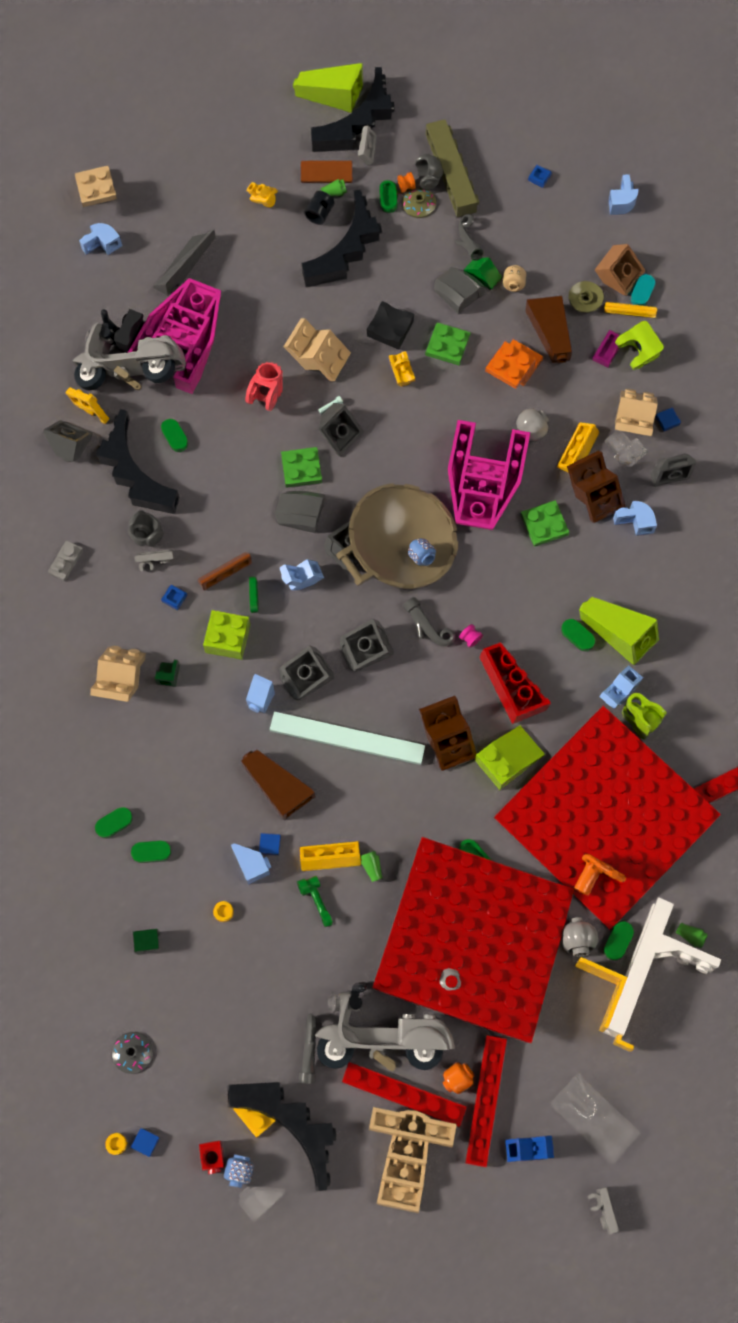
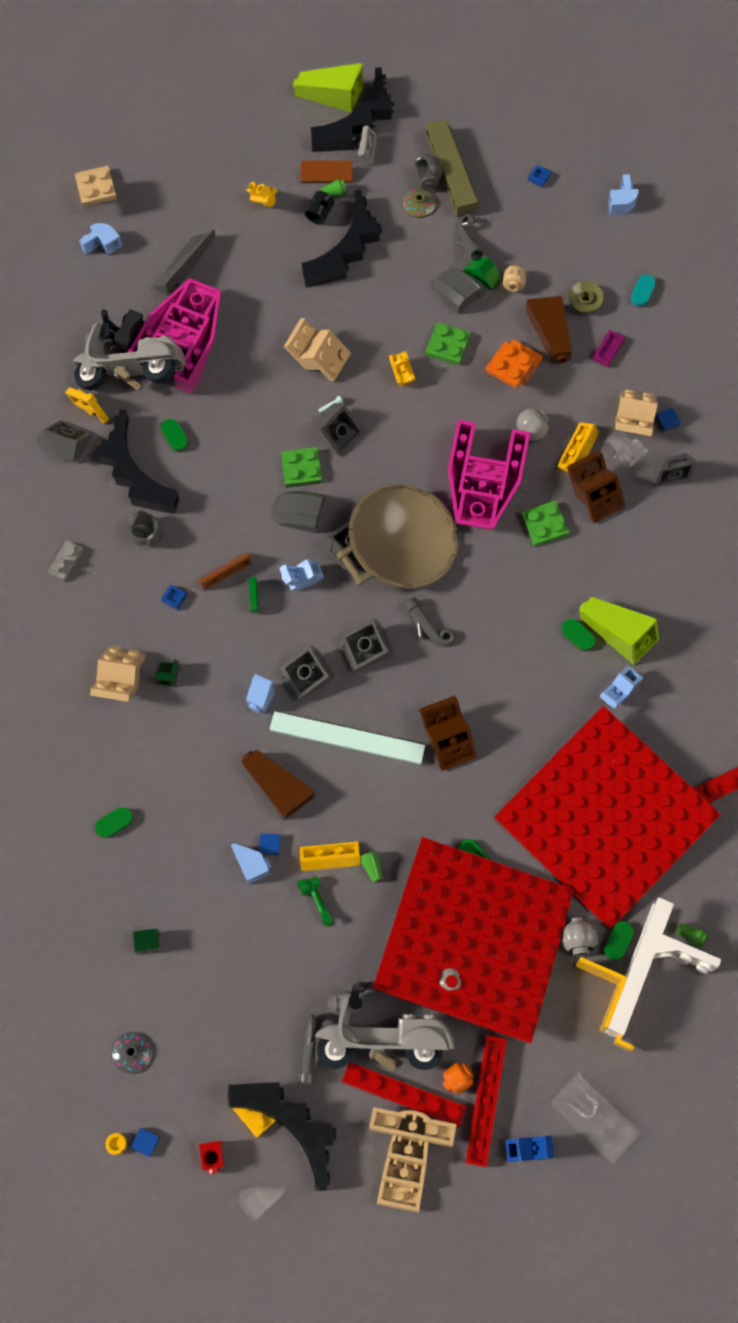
(151, 851): green tile -> none
(162, 556): light grey plate -> none
(223, 911): yellow tile -> none
(226, 634): lime brick -> none
(238, 1170): medium blue head -> none
(270, 376): coral piece -> none
(388, 196): green tile -> none
(390, 325): black brick -> none
(406, 182): orange wheel -> none
(421, 552): medium blue head -> none
(470, 635): dark pink wheel -> none
(509, 757): lime slope -> none
(512, 685): red wedge -> none
(591, 872): orange piece -> none
(608, 1219): light grey plate -> none
(620, 268): medium nougat slope -> none
(629, 309): yellow axle -> none
(641, 516): light blue brick -> none
(645, 340): lime piece -> none
(646, 717): lime piece -> none

